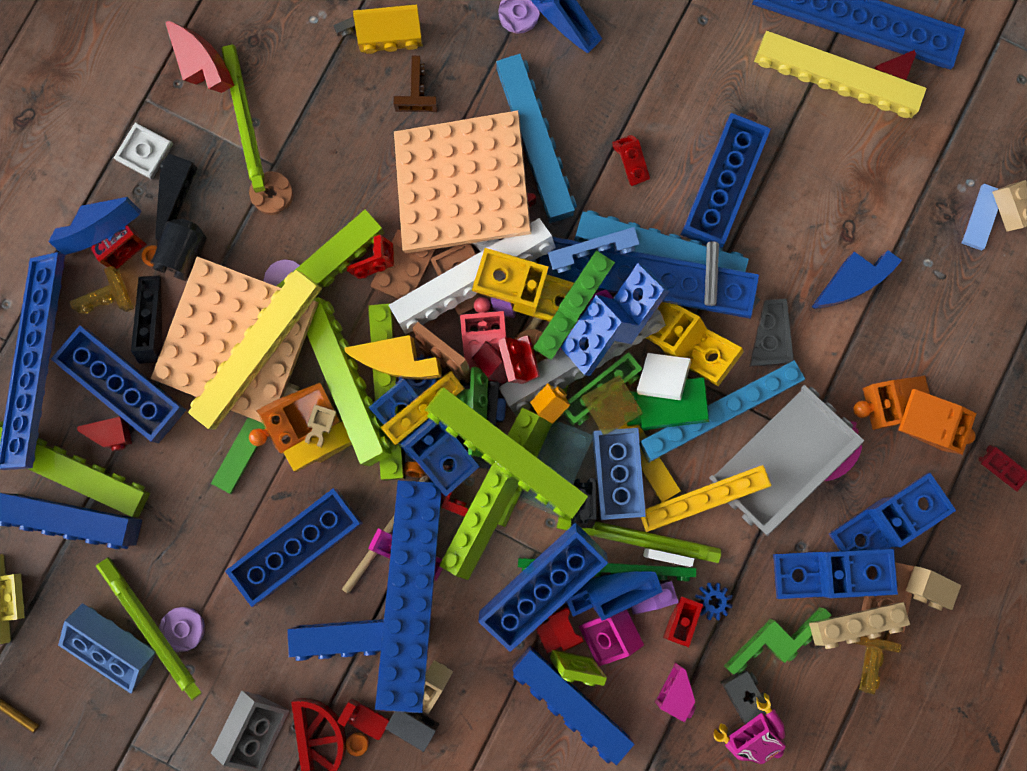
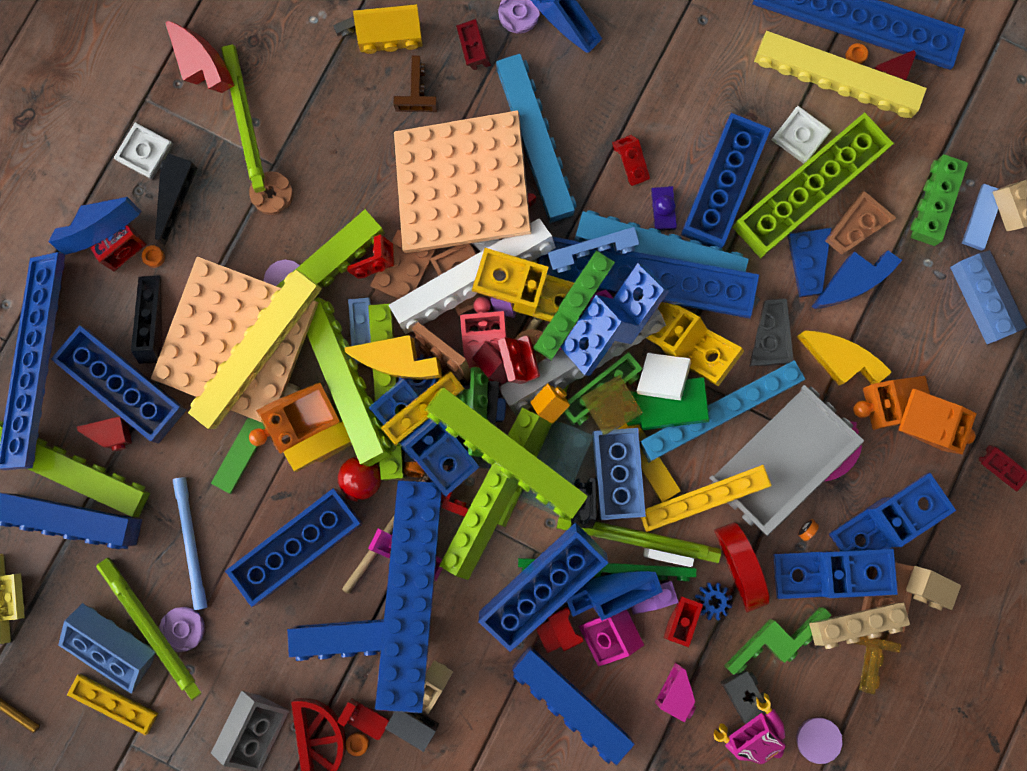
(105, 295): clear yellow bracket -> none
(112, 704): none -> yellow tile
(178, 248): black cylinder -> none
(182, 496): none -> light blue piece
(320, 421): tan plate -> none
(358, 480): none -> red brick
(359, 321): none -> light blue tile
(473, 44): none -> dark red hinge
(578, 668): lime plate -> none
(663, 208): none -> dark purple tile
(711, 277): light grey axle -> none
(743, 566): none -> red window
(801, 135): none -> white tile
(808, 530): none -> orange tile
(809, 260): none -> blue wing
(812, 185): none -> lime brick
(819, 740): none -> lavender tile
(843, 358): none -> yellow slope
(857, 53): none -> orange tile
(858, 223): none -> nougat wing
(938, 200): none -> bright green brick
(988, 297): none -> medium blue slope

